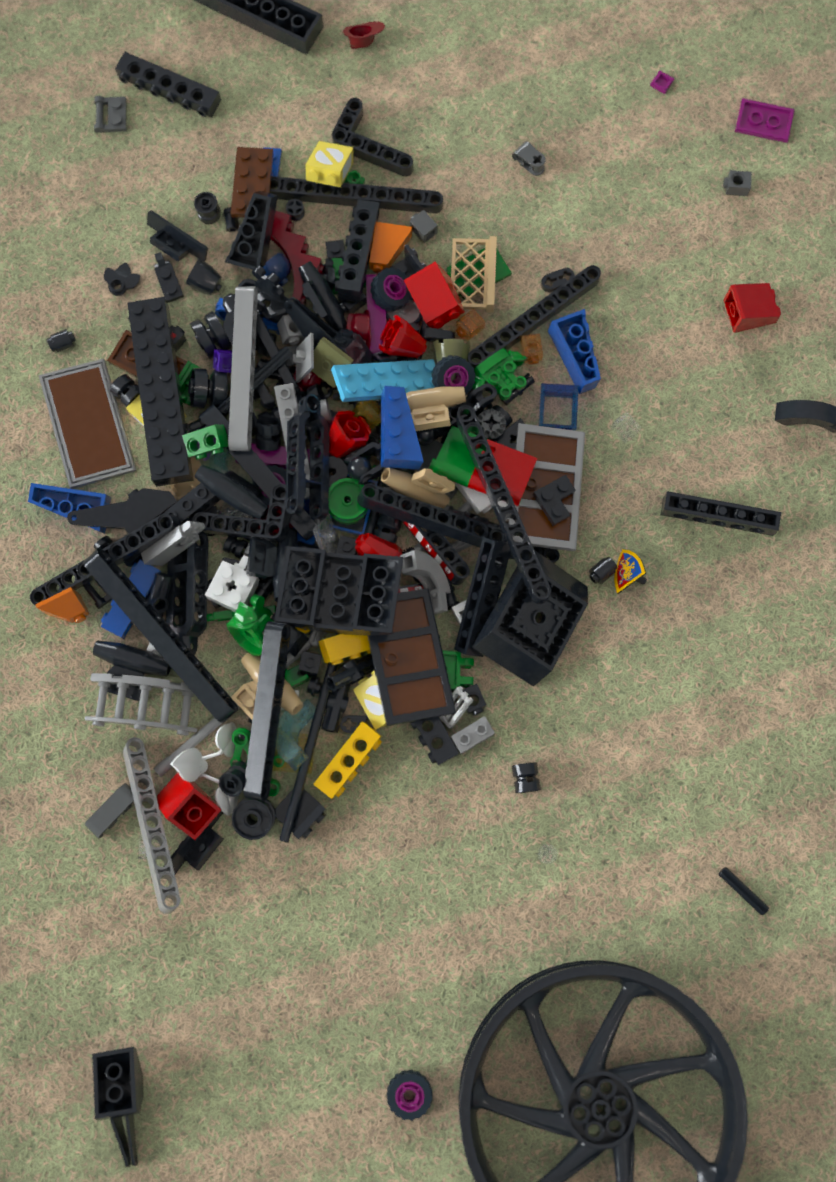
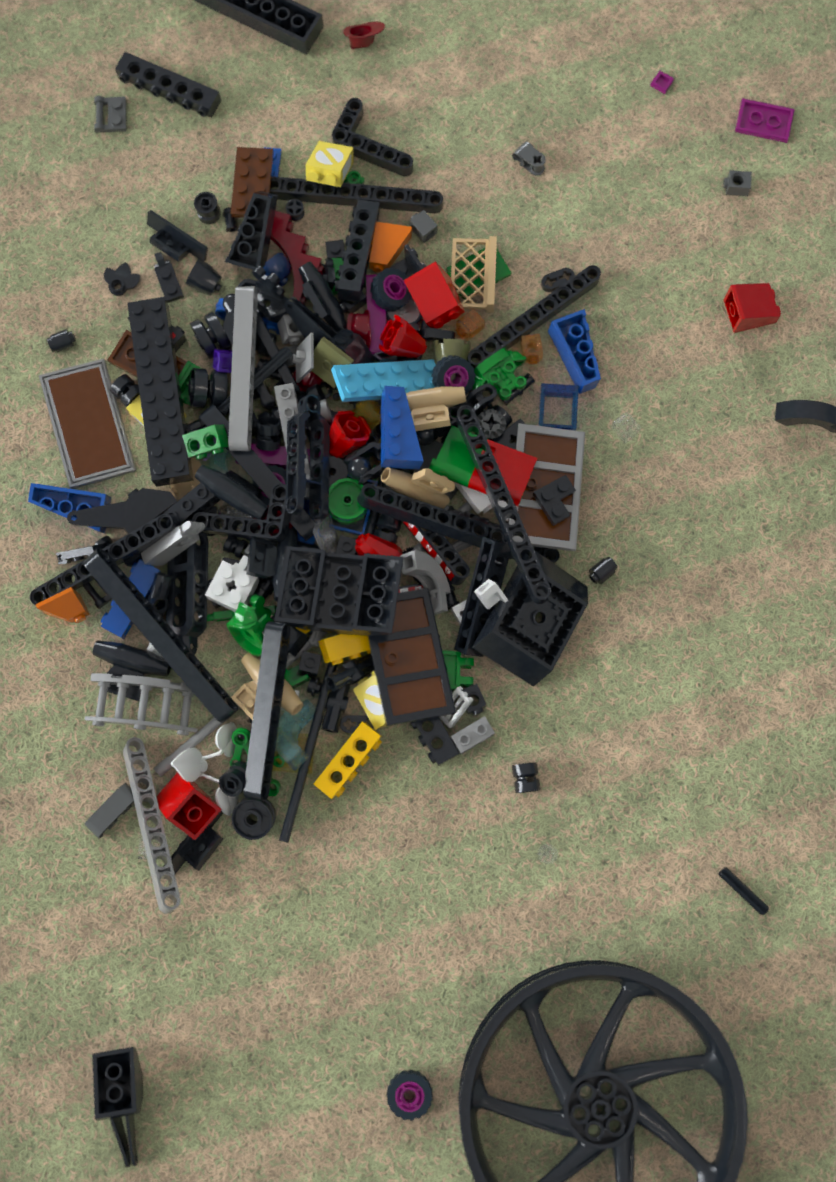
(77, 554): none -> hinge
(308, 814): black bracket -> none
(490, 594): none -> white panel
(629, 570): shield -> none
(720, 513): black brick -> none

